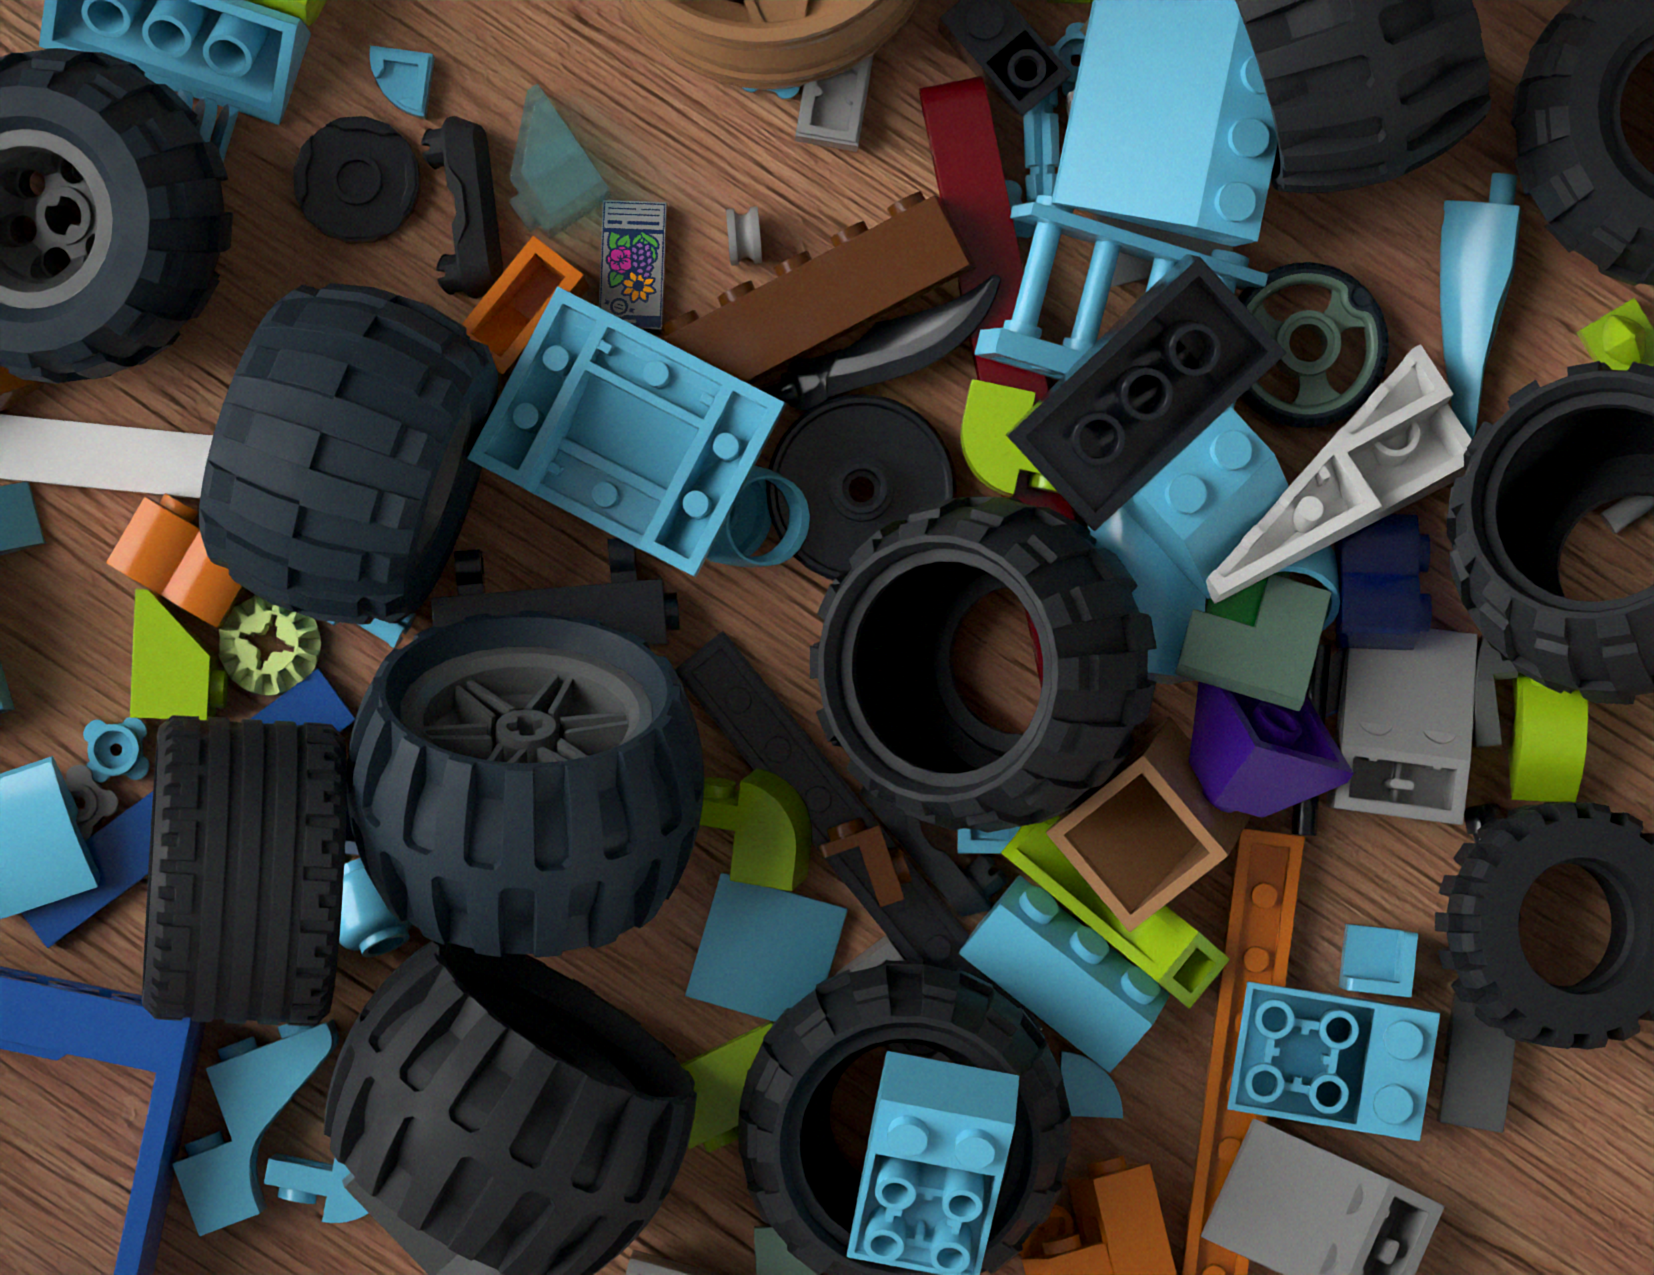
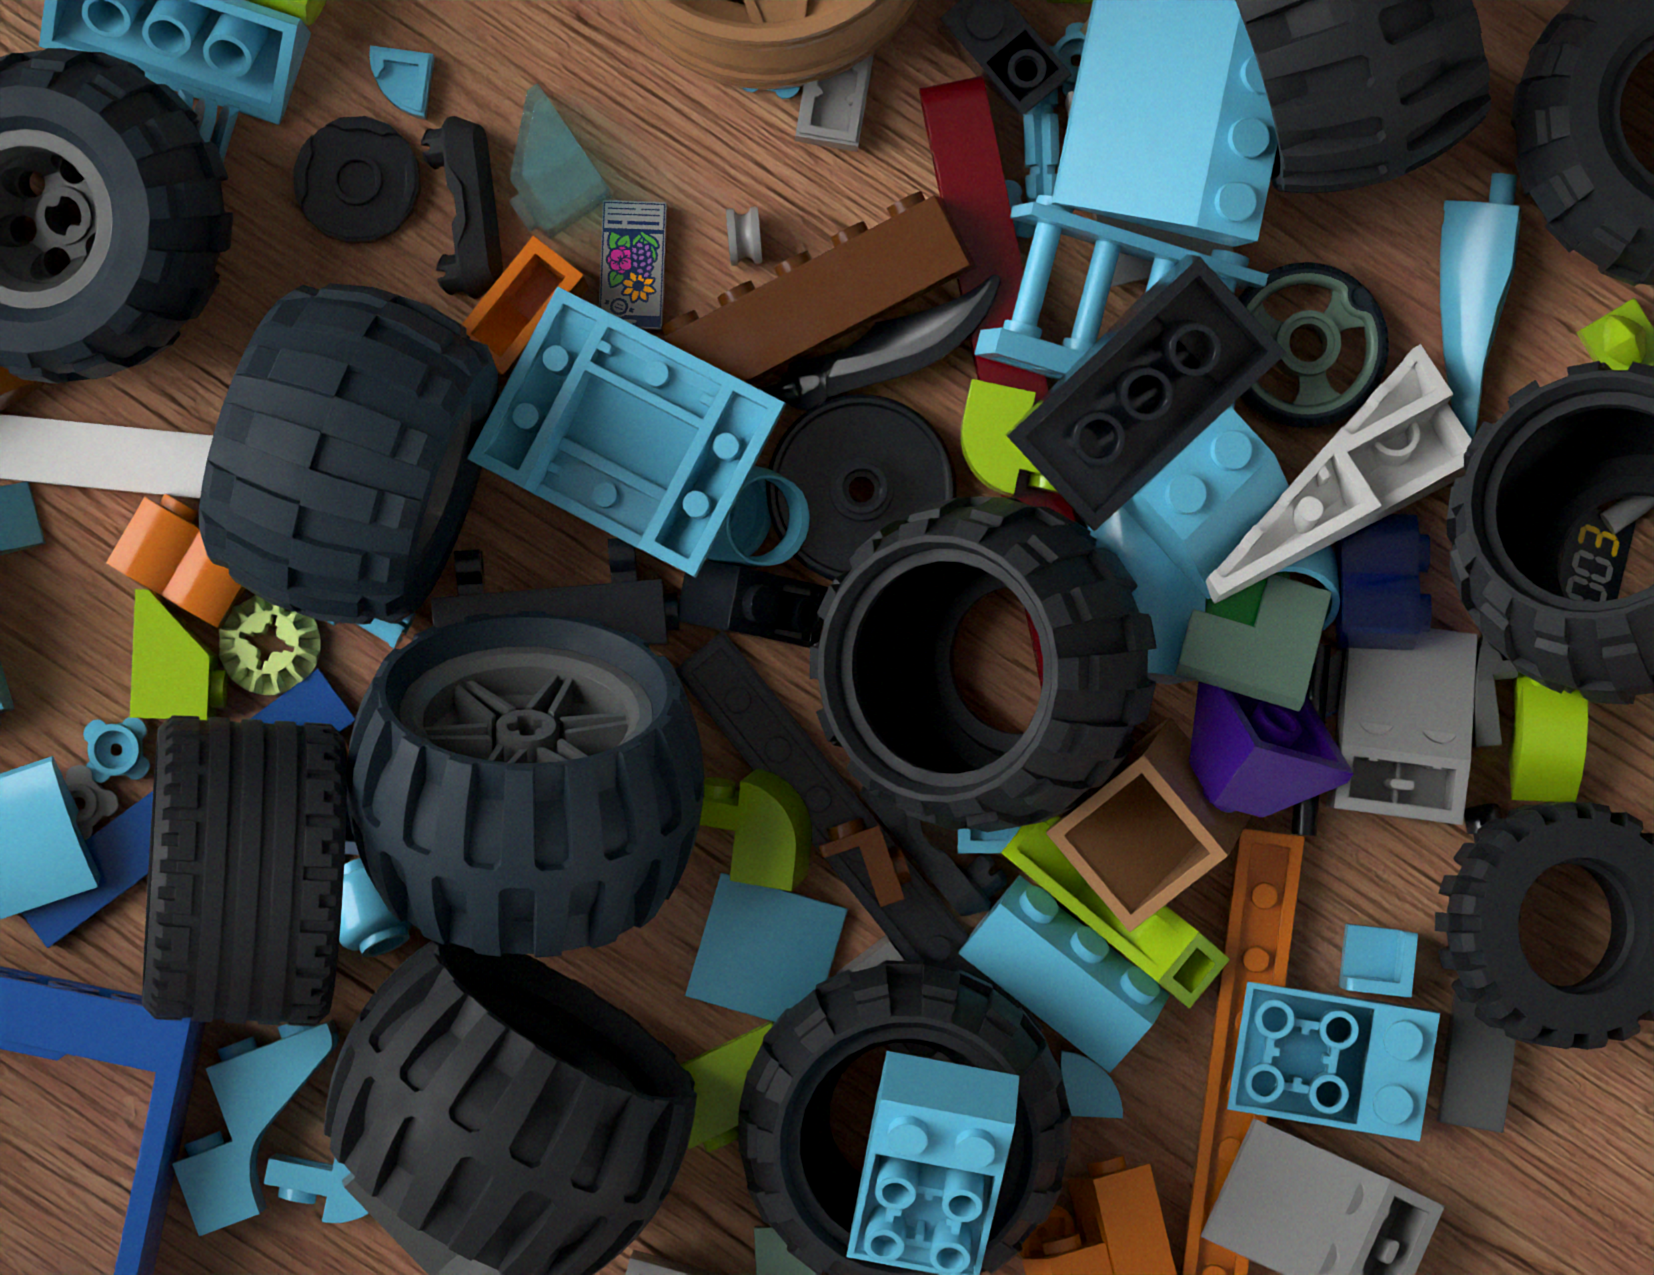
(752, 604): none -> black slope
(1594, 559): none -> black sticker

